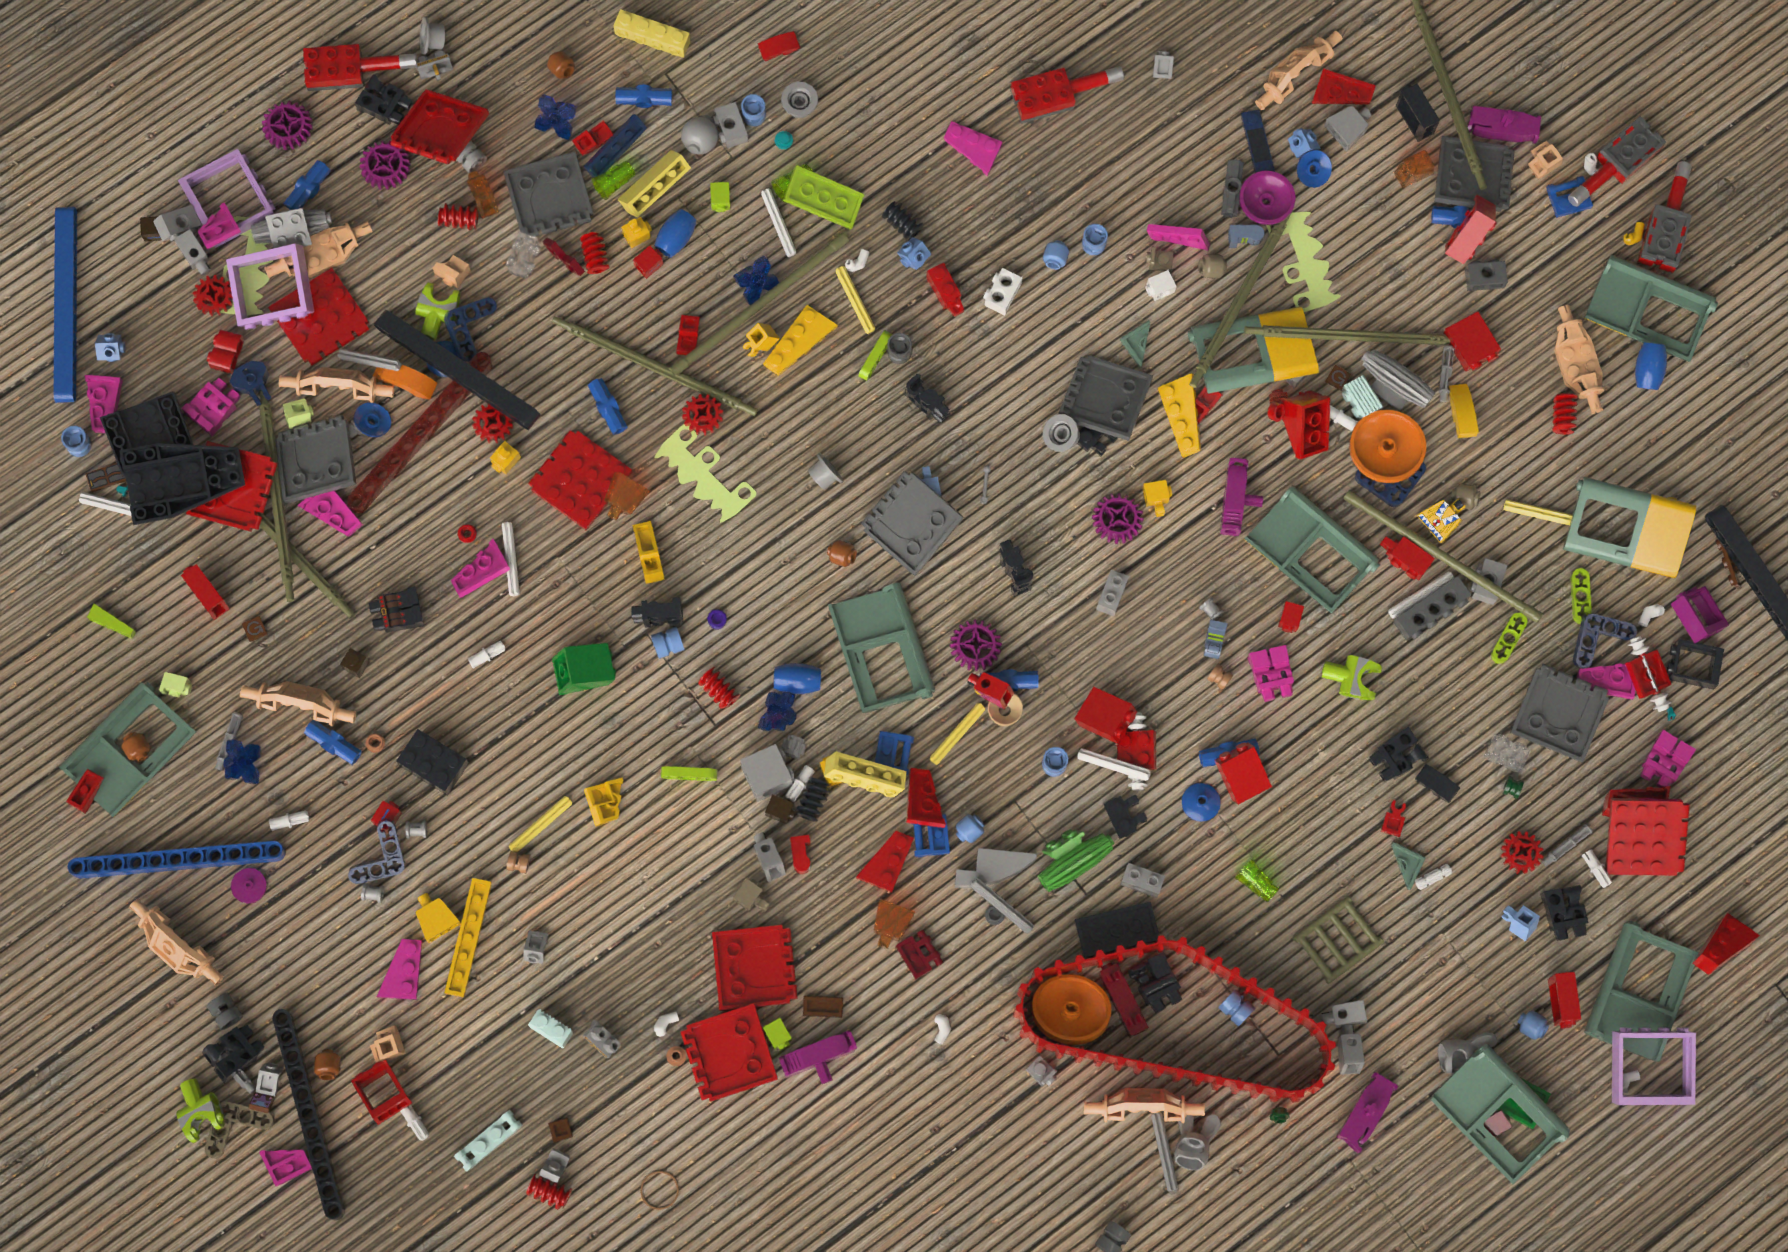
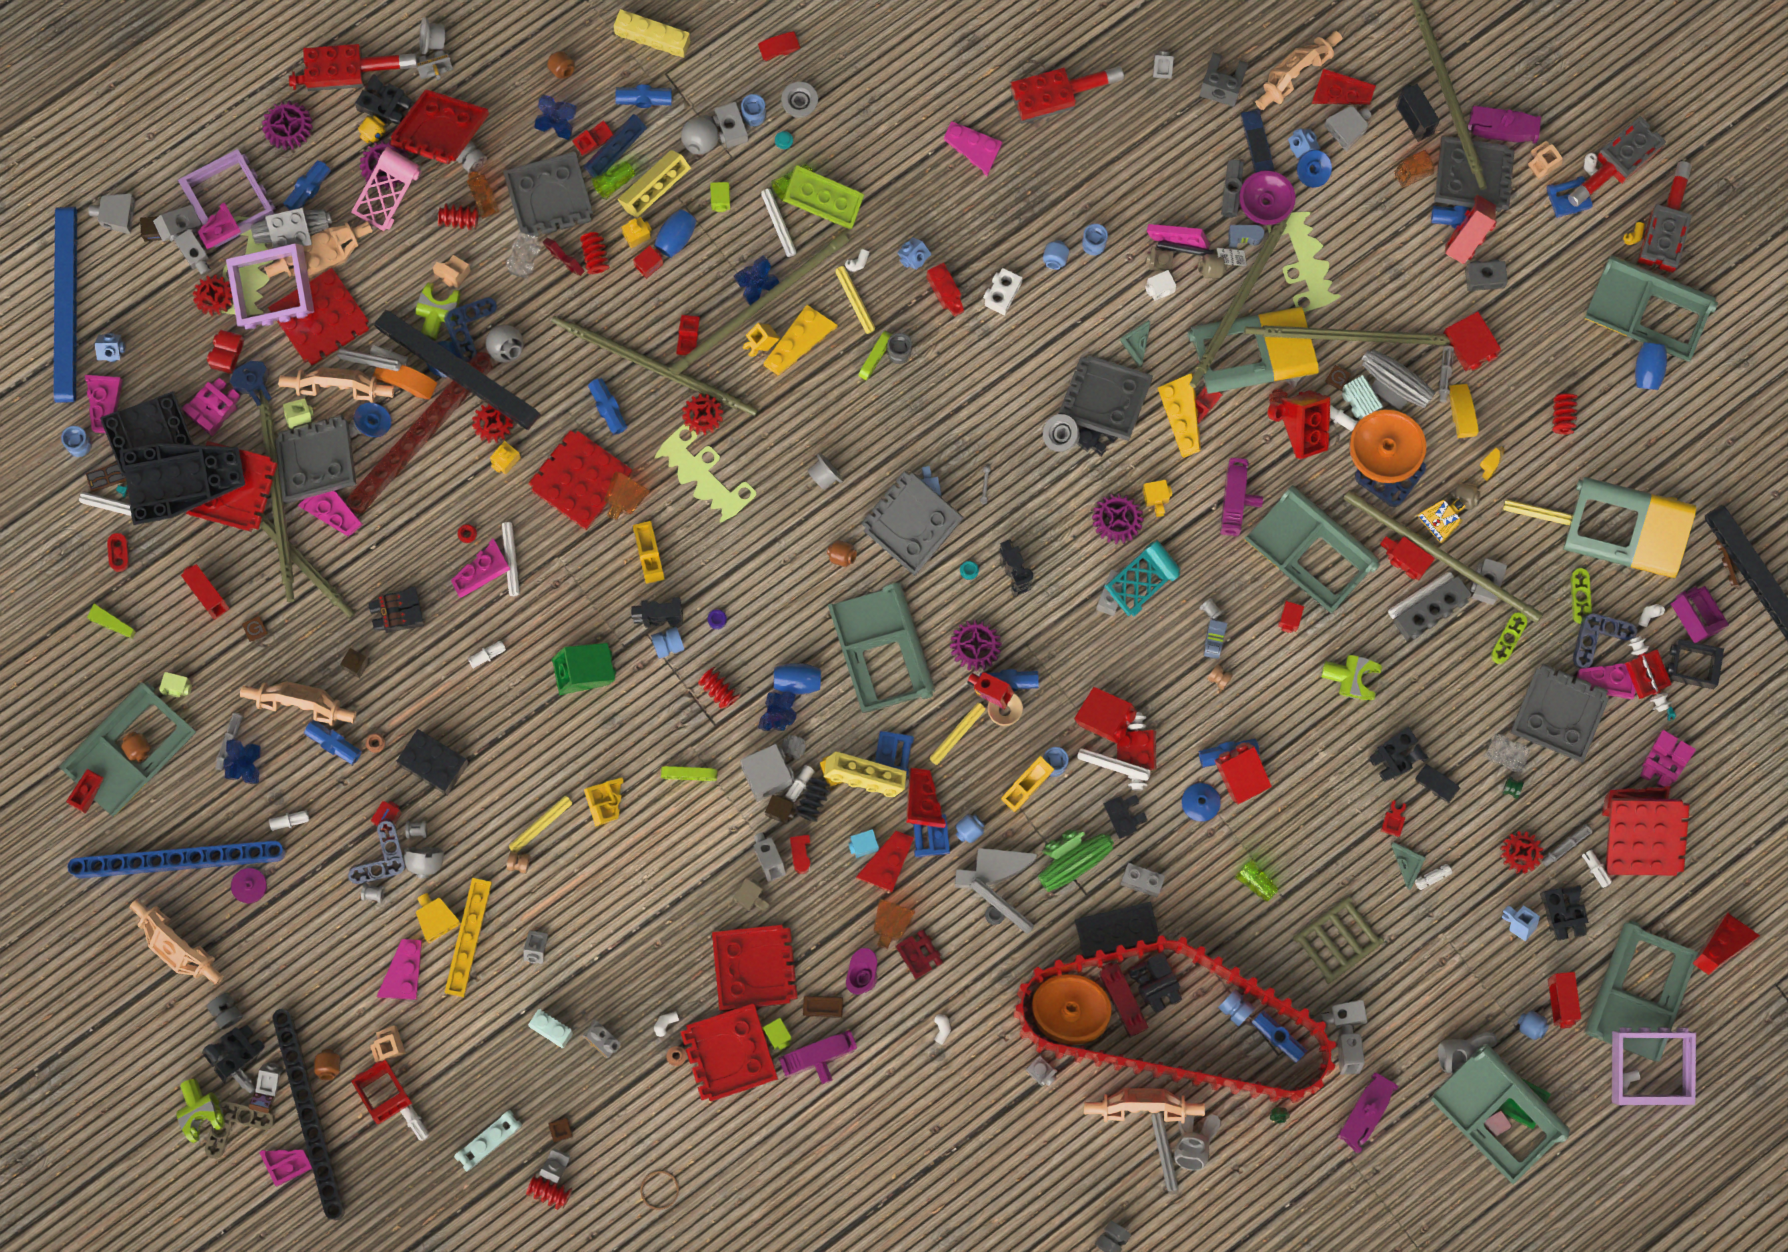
(115, 212): none -> light grey torso
(118, 553): none -> red plate
(296, 80): none -> red plate
(371, 129): none -> yellow head
(389, 354): none -> white axle
(402, 170): none -> bright pink piece
(423, 861): none -> light grey cylinder
(504, 343): none -> light grey brick
(862, 972): none -> magenta piece
(863, 844): none -> medium azure brick
(902, 221): black piece -> none
(926, 400): black hips -> none
(969, 570): none -> teal plate
(1027, 784): none -> yellow slope
(1161, 564): none -> teal piece
(1183, 248): none -> black piece
(1220, 86): none -> dark grey brick
(1232, 257): none -> white sticker
(1261, 665): dark pink hips -> none
(1269, 1027): none -> blue piece
(1492, 462): none -> yellow slope
(1578, 360): light nougat plate -> none

